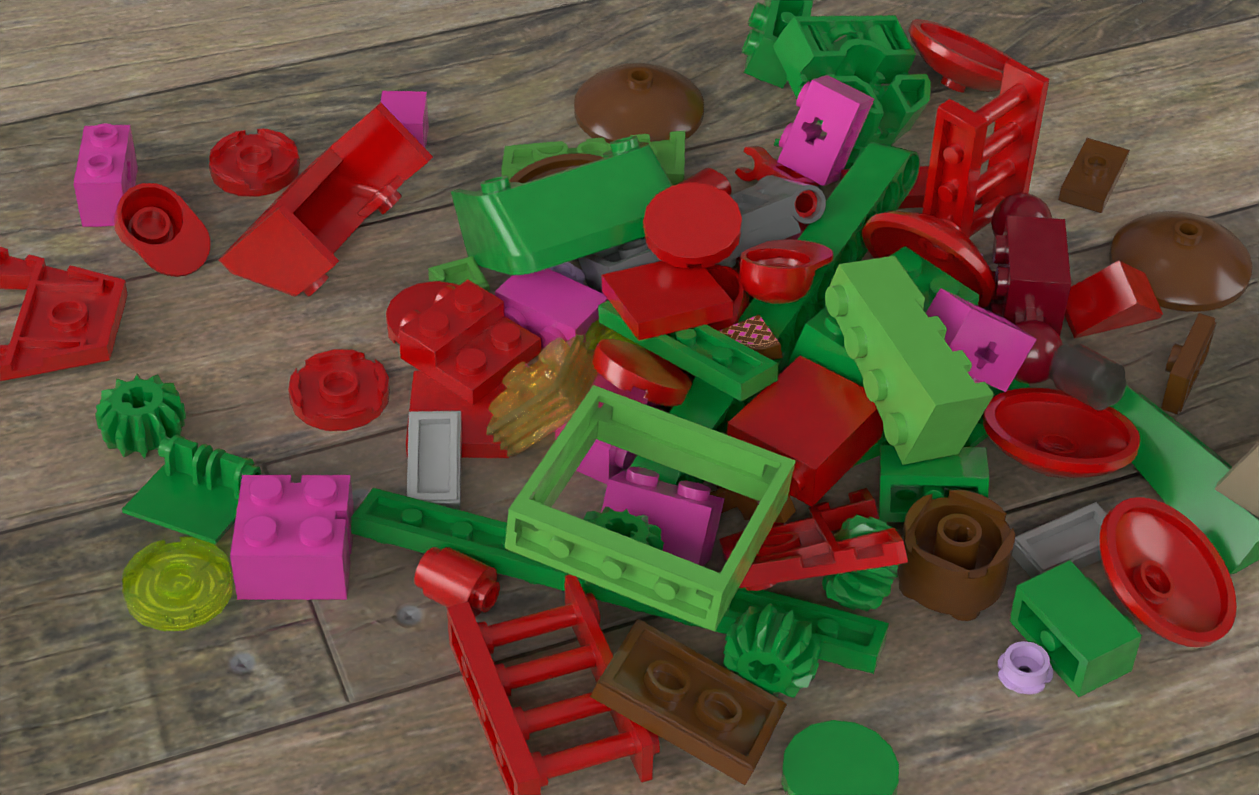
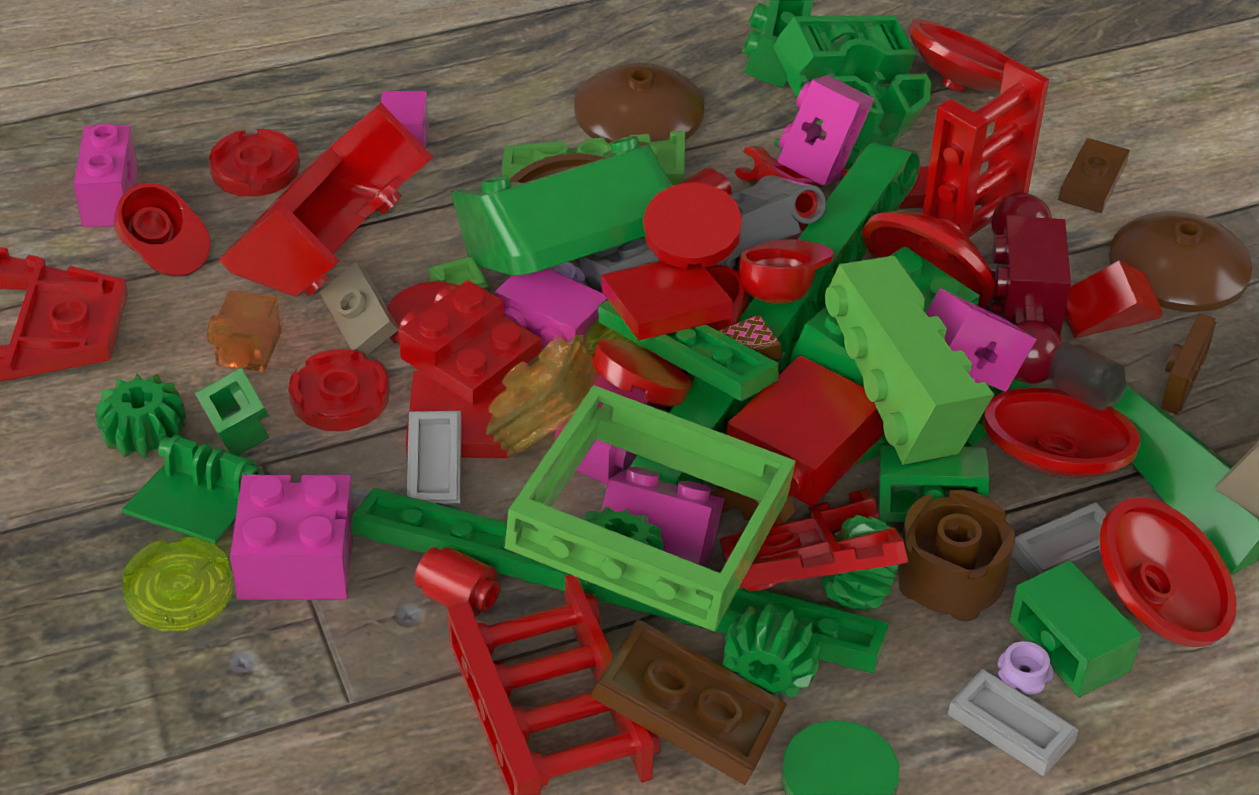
(235, 412): none -> green brick
(245, 331): none -> clear orange brick
(359, 310): none -> dark tan plate
(1013, 722): none -> light grey tile

